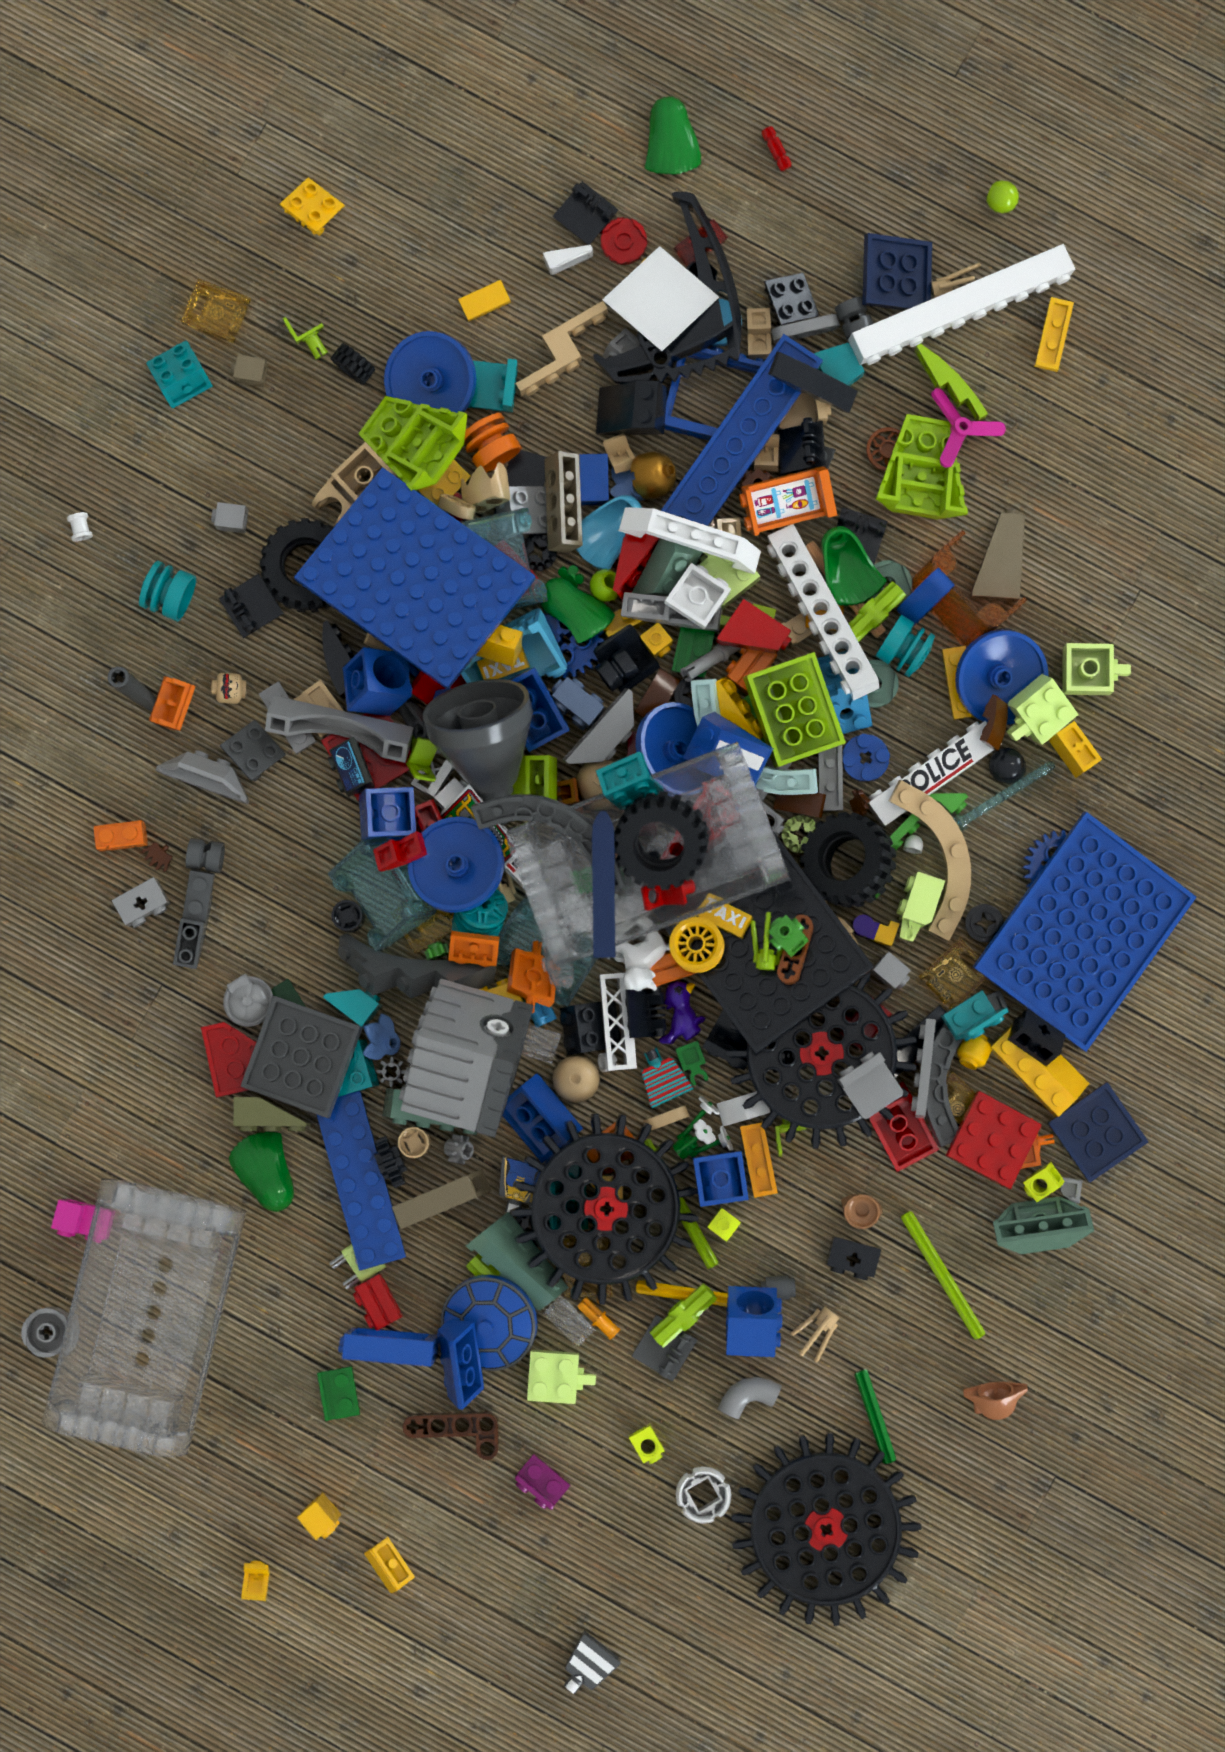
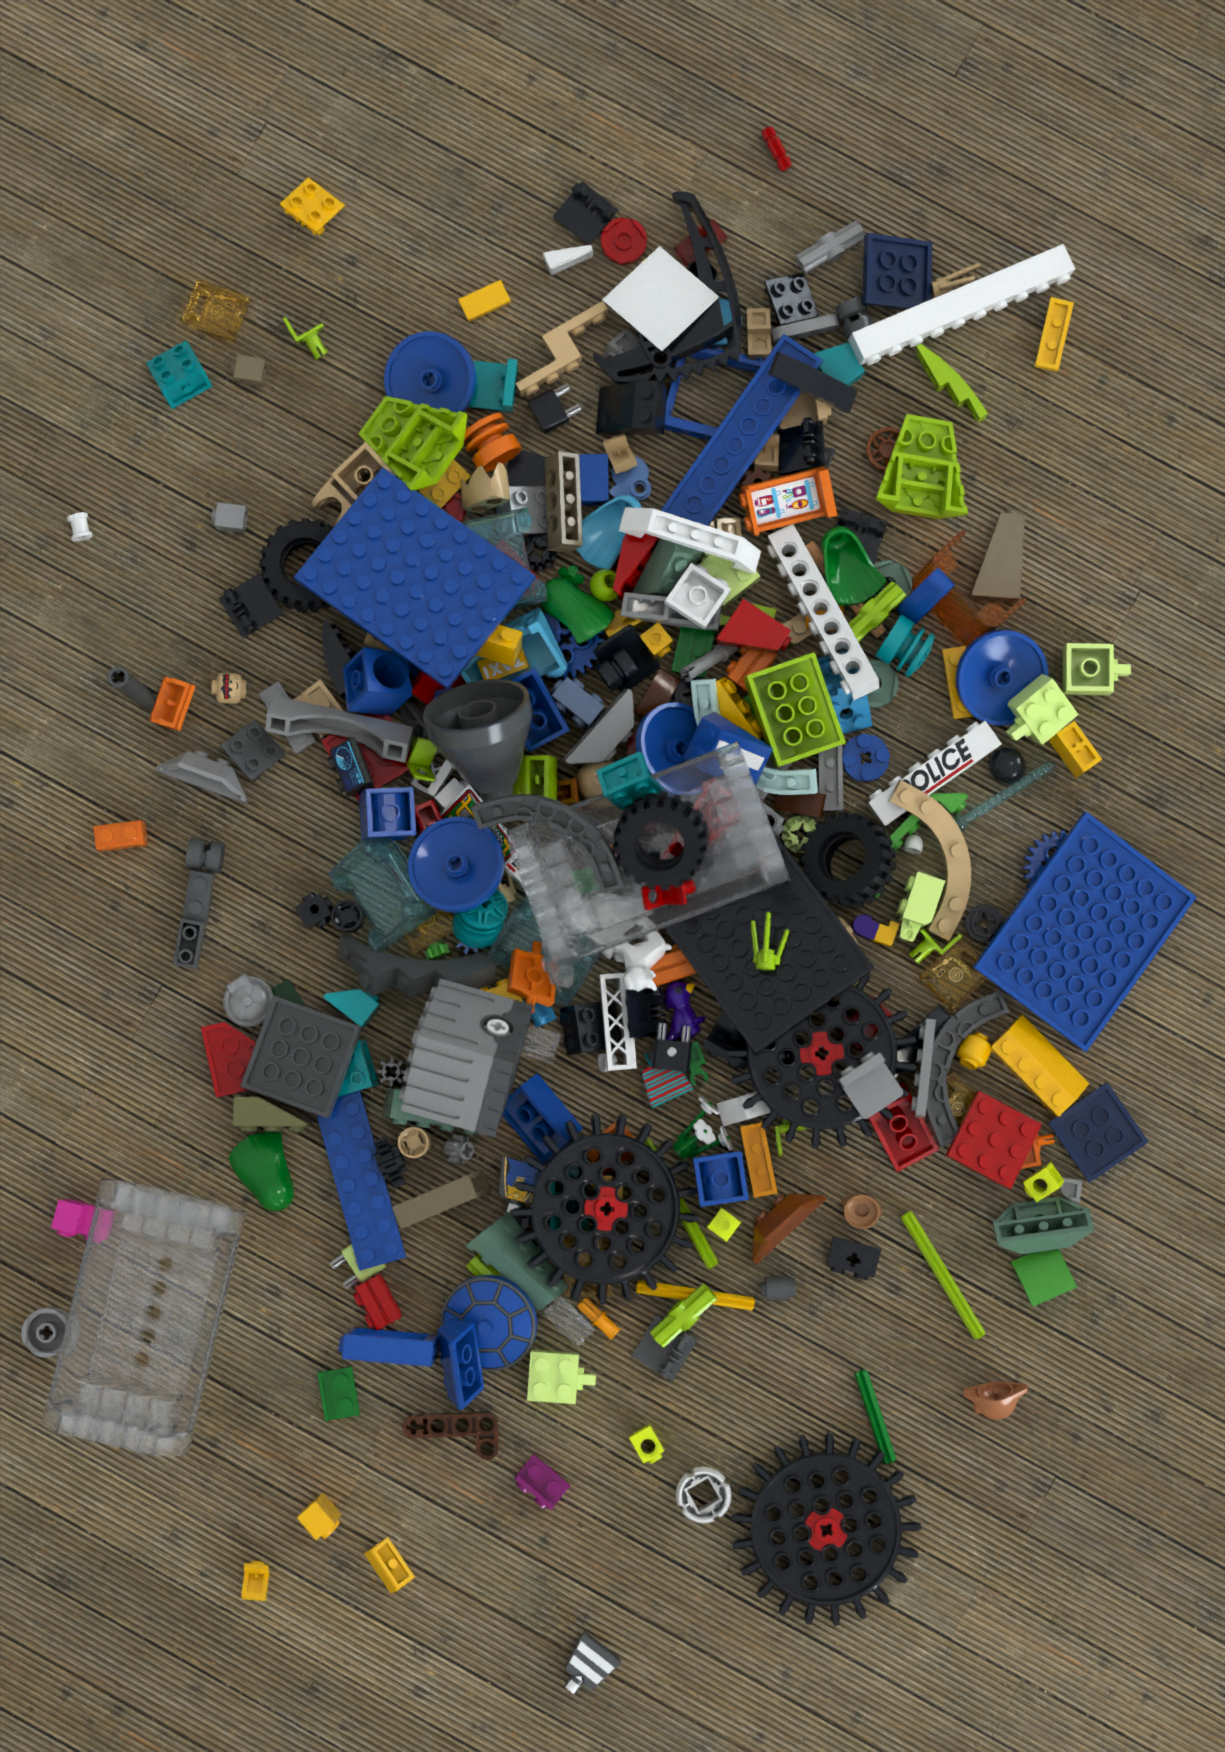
(149, 891): light grey brick -> none
(159, 855): reddish brown piece -> none
(161, 588): teal wheel -> none
(305, 910): none -> black brick
(352, 364): black tyre -> none
(380, 1036): medium blue plate -> none
(401, 852): red slope -> none
(456, 506): tan beam -> none
(473, 948): orange bracket -> none
(549, 410): none -> black piece
(576, 1079): tan cylinder -> none
(603, 886): dark blue piece -> none
(653, 474): pearl gold cylinder -> none
(668, 1117): tan beam -> none
(671, 1054): none -> black piece
(672, 140): green hair -> none
(679, 933): yellow wheel -> none
(729, 919): yellow tile -> none
(747, 1391): light grey cylinder -> none
(753, 1321): blue brick -> none
(780, 1221): none -> dark orange wedge
(784, 965): dark orange beam -> none
(793, 940): bright green brick -> none
(825, 1321): tan plant -> none
(830, 247): none -> light grey piece
(859, 802): reddish brown piece -> none
(891, 971): light grey brick -> none
(929, 945): none -> lime bracket
(957, 435): dark pink piece -> none
(971, 1016): teal bracket -> none
(997, 714): reddish brown slope -> none
(1002, 197): lime piece -> none
(1036, 1037): black brick -> none
(1043, 1275): none -> bright green slope

